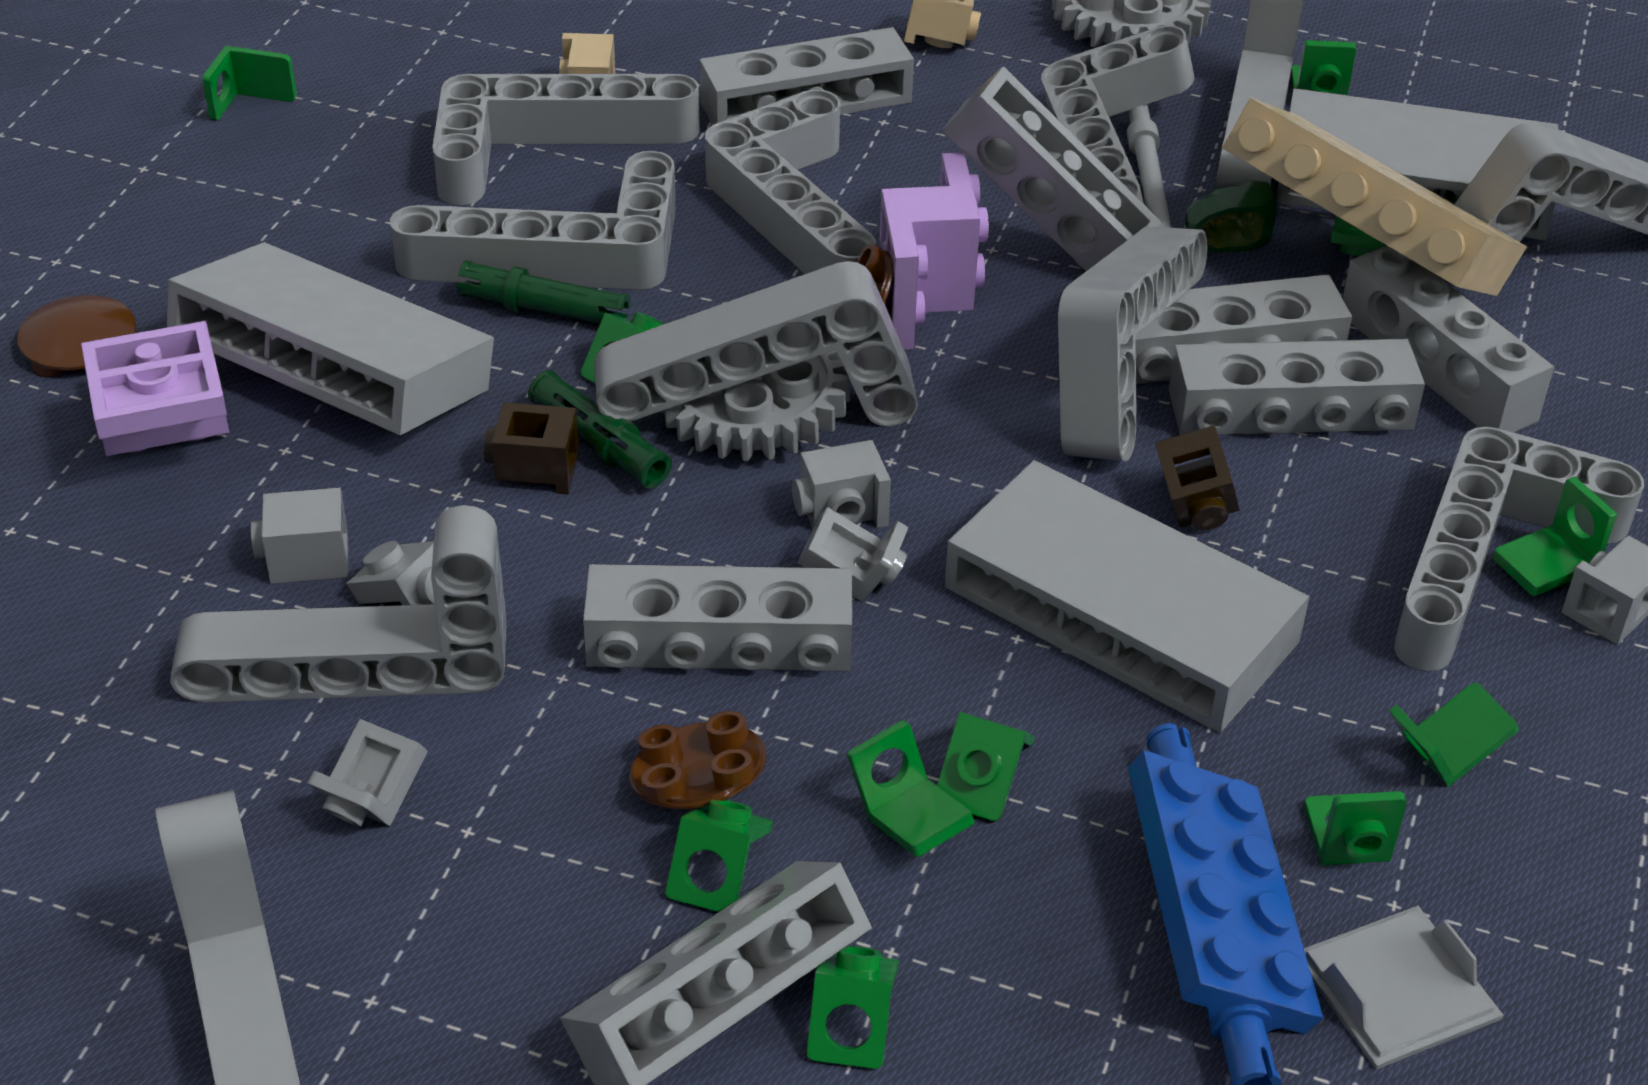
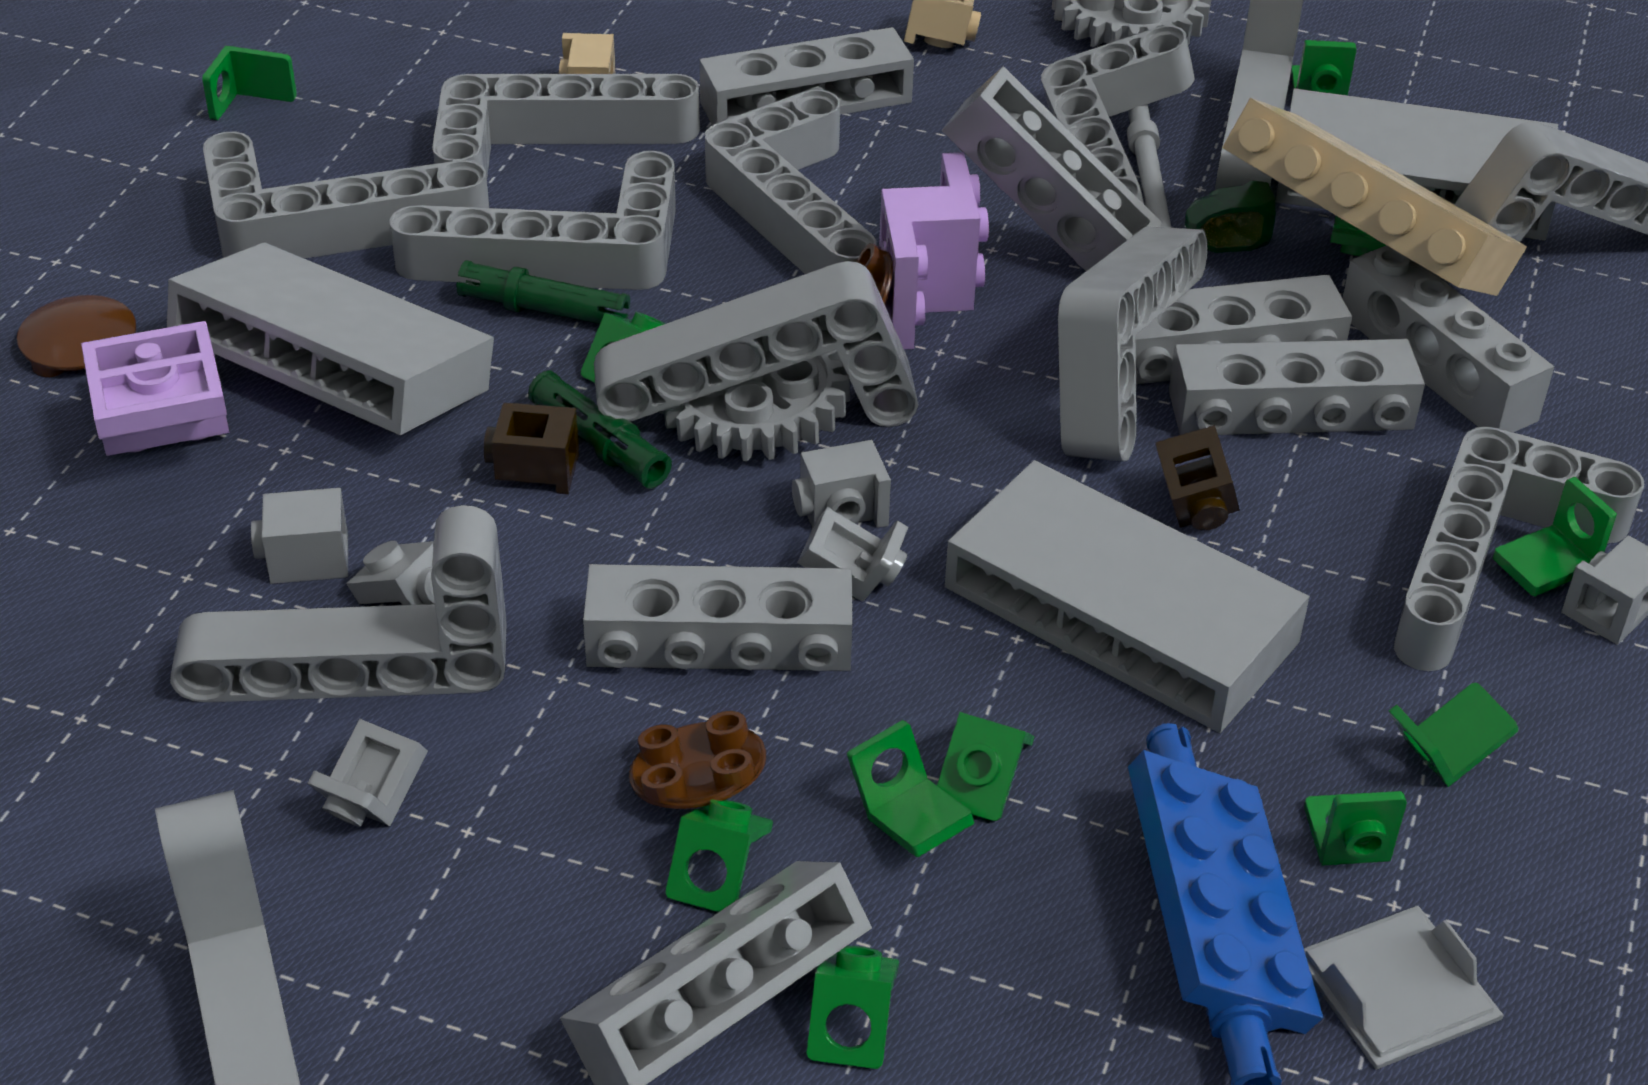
(329, 213): none -> light grey beam

